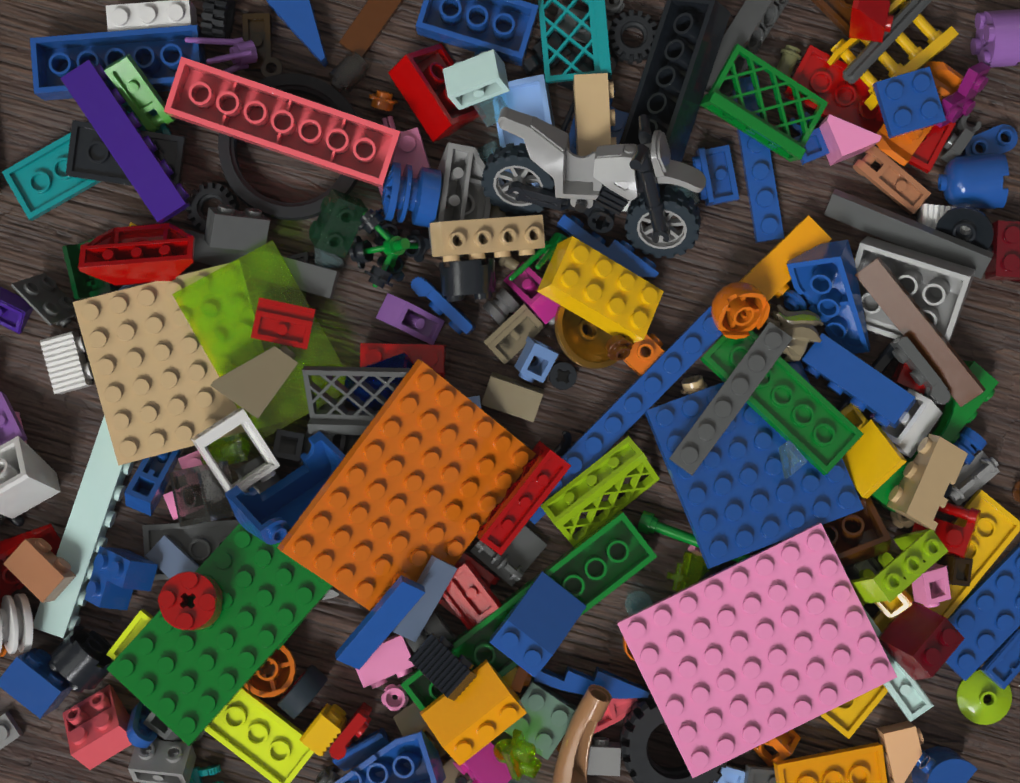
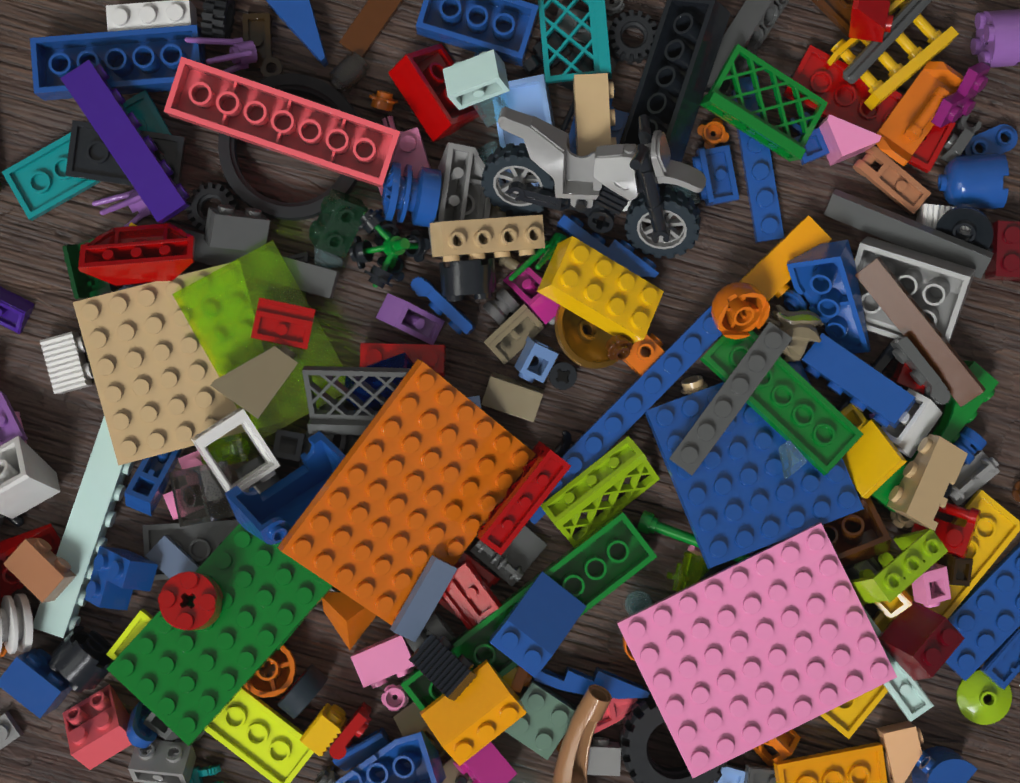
(46, 299): dark grey hinge -> none
(132, 200): none -> medium lavender plant
(138, 92): bright green plate -> none
(347, 616): none -> orange slope
(380, 622): blue tile -> none
(518, 756): clear neon green hips -> none
(716, 126): none -> orange plate
(788, 59): olive pin -> none
(909, 102): blue plate -> none

